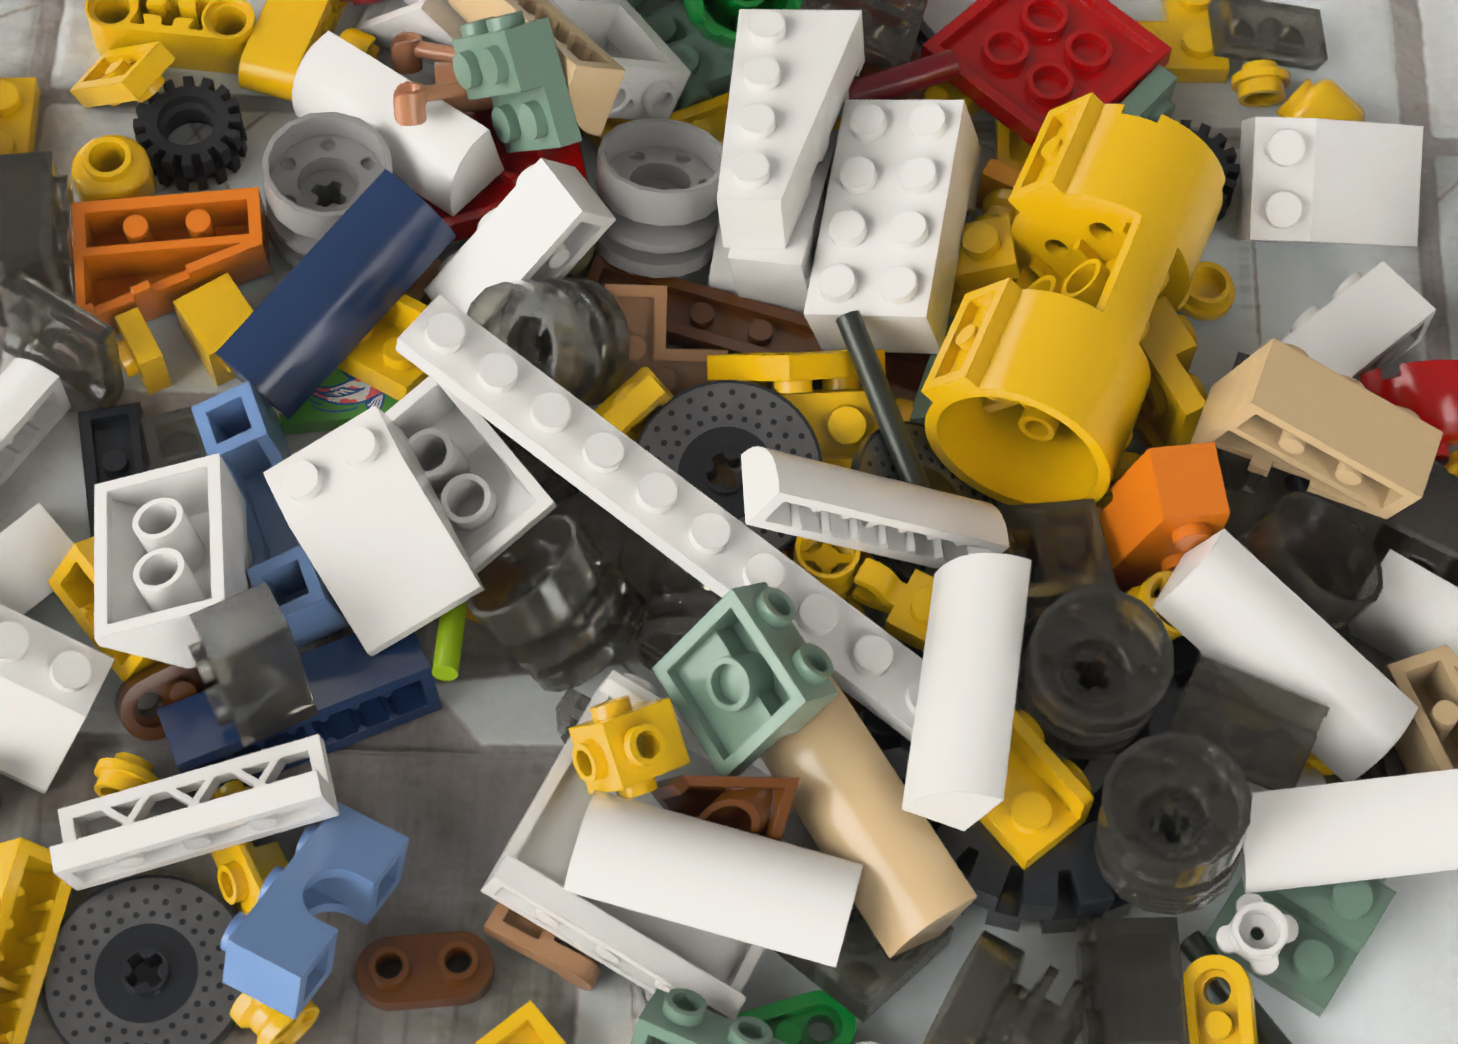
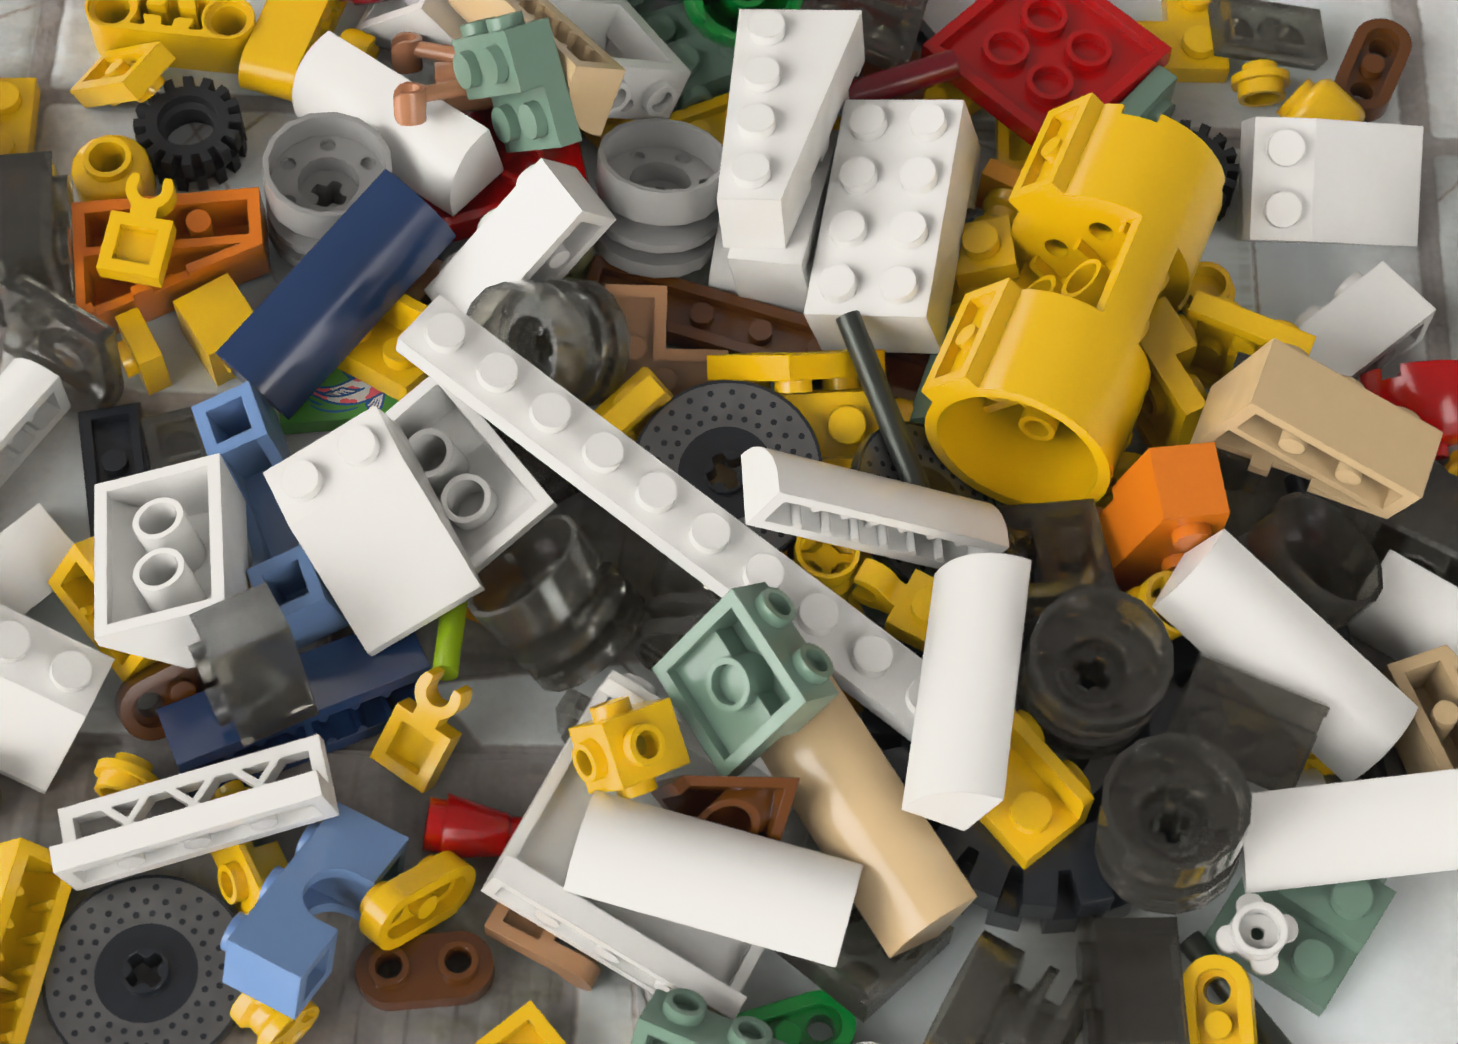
(139, 242): none -> yellow plate
(416, 900): none -> yellow plate
(417, 733): none -> yellow plate
(467, 828): none -> red cone
(1226, 328): none -> yellow plate
(1370, 74): none -> reddish brown plate

